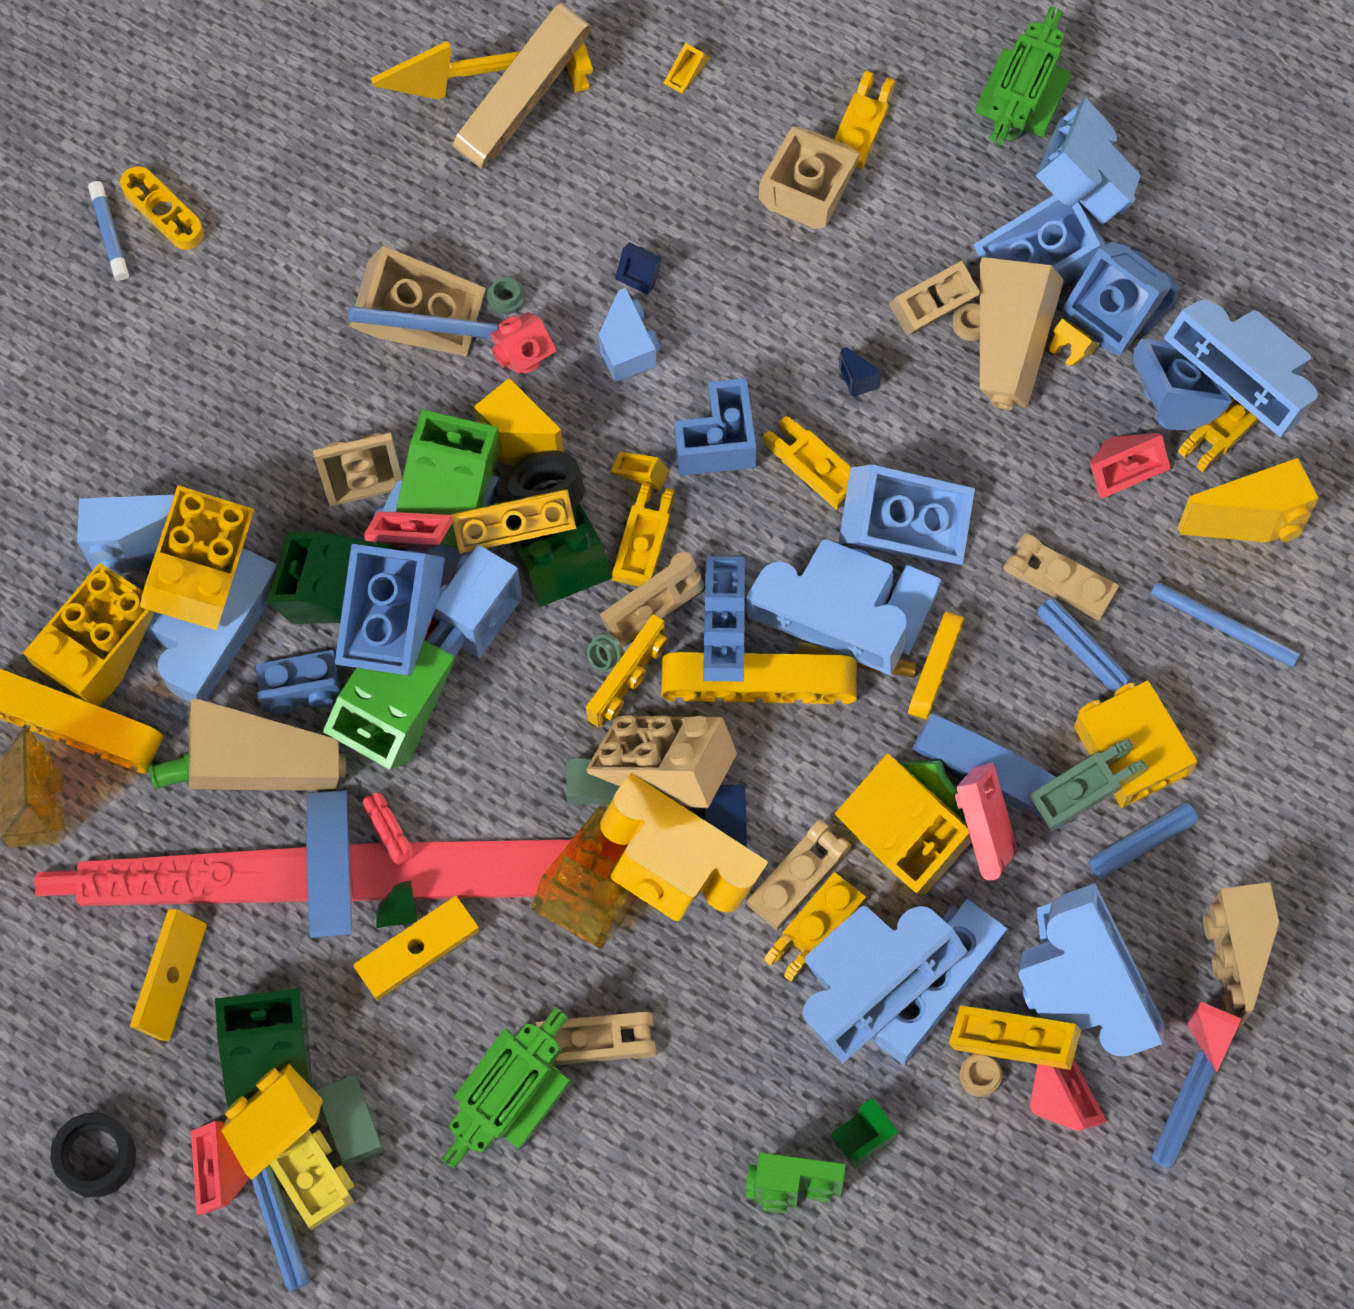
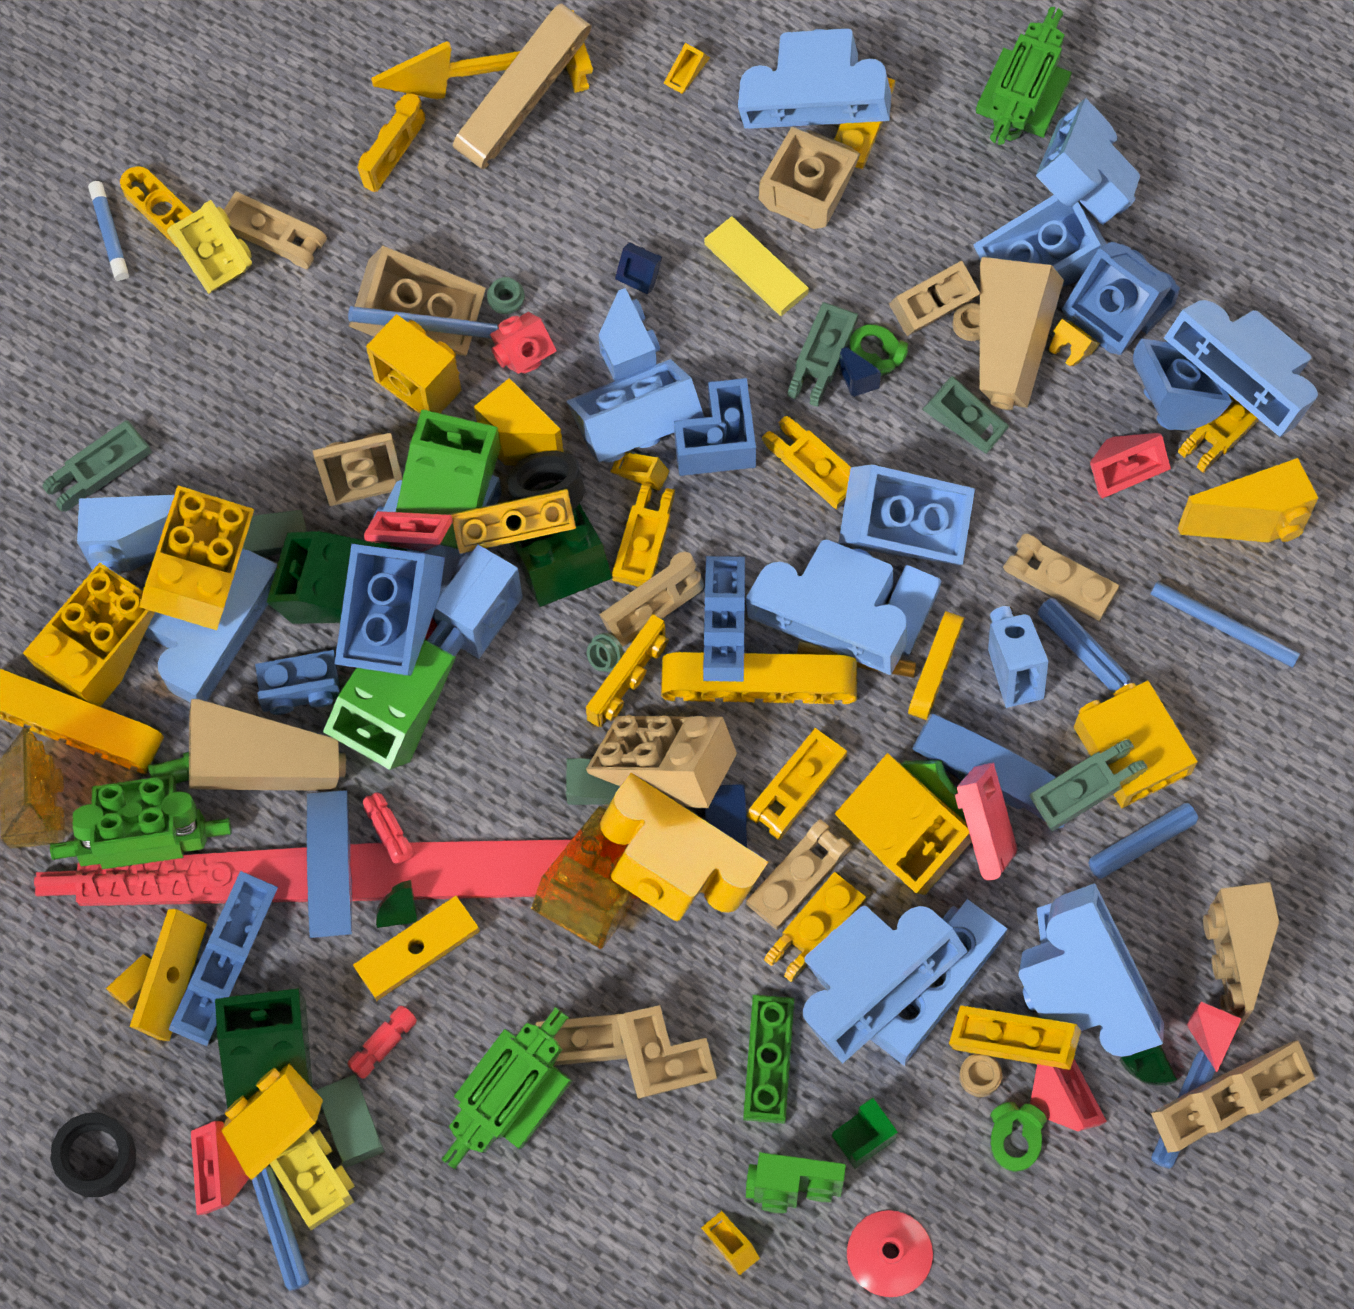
(97, 465): none -> sand green hinge
(129, 984): none -> yellow piece
(137, 825): none -> bright green piece
(211, 246): none -> light yellow bracket
(223, 957): none -> medium blue slope
(269, 531): none -> sand green slope
(273, 229): none -> tan plate
(382, 1042): none -> coral axle
(391, 142): none -> yellow hinge
(414, 366): none -> yellow brick
(635, 410): none -> light blue slope
(654, 1062): none -> tan plate
(731, 1243): none -> yellow piece
(756, 266): none -> light yellow tile
(768, 1082): none -> bright green tile
(797, 782): none -> yellow plate
(815, 84): none -> light blue brick
(822, 350): none -> sand green hinge
(886, 1275): none -> coral dish
(896, 350): none -> bright green piece
(965, 414): none -> sand green slope
(1017, 657): none -> light blue torso
(1032, 1120): none -> bright green piece
(1150, 1066): none -> dark green tile
(1233, 1096): none -> tan slope

